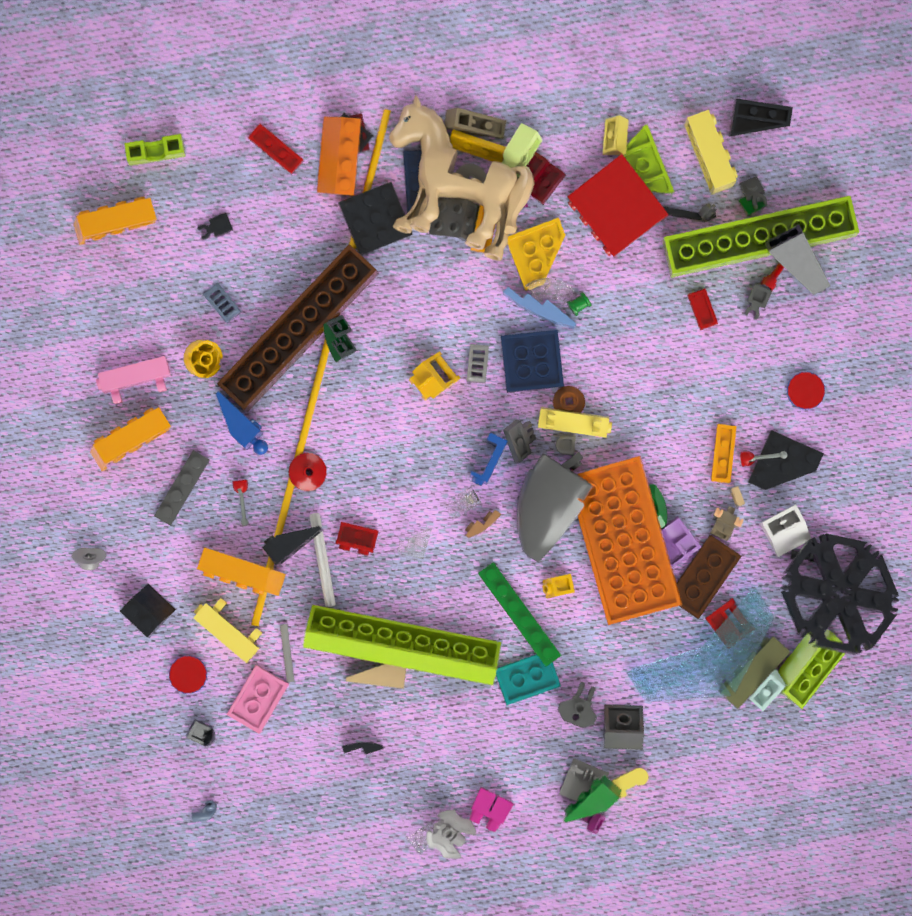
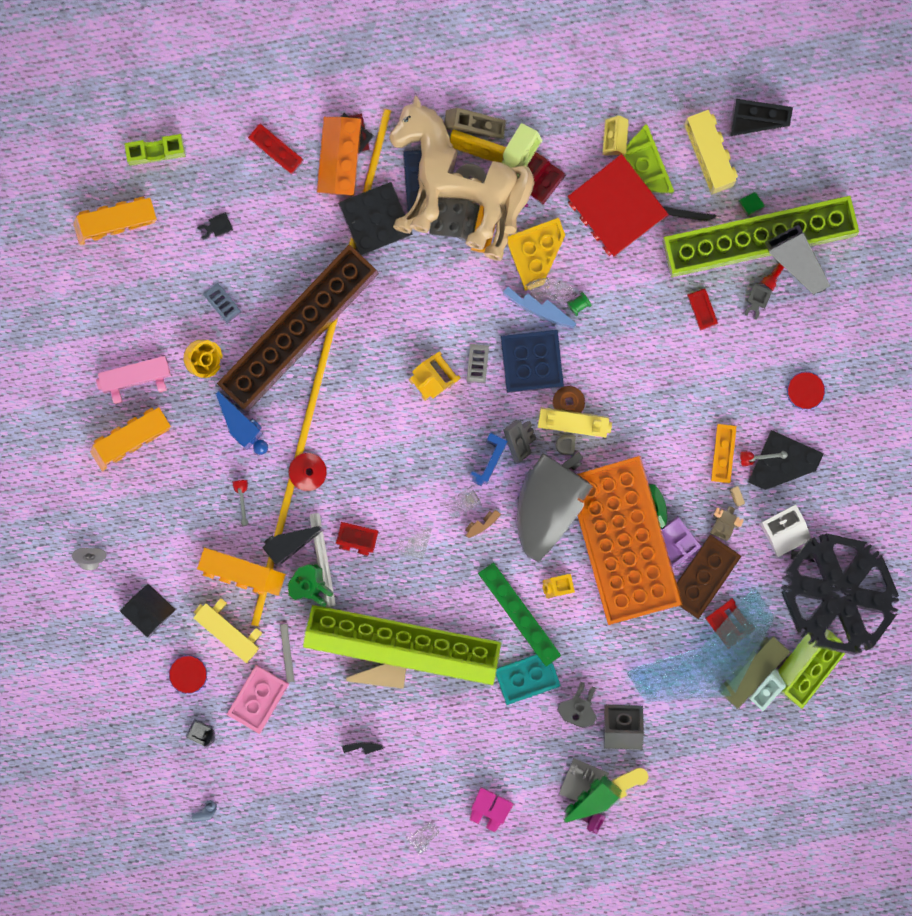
(182, 487): dark grey plate -> none
(308, 583): none -> green hinge
(337, 338): dark green slope -> none
(448, 832): light grey piece -> none
(707, 212): dark grey plate -> none
(753, 191): dark grey plate -> none

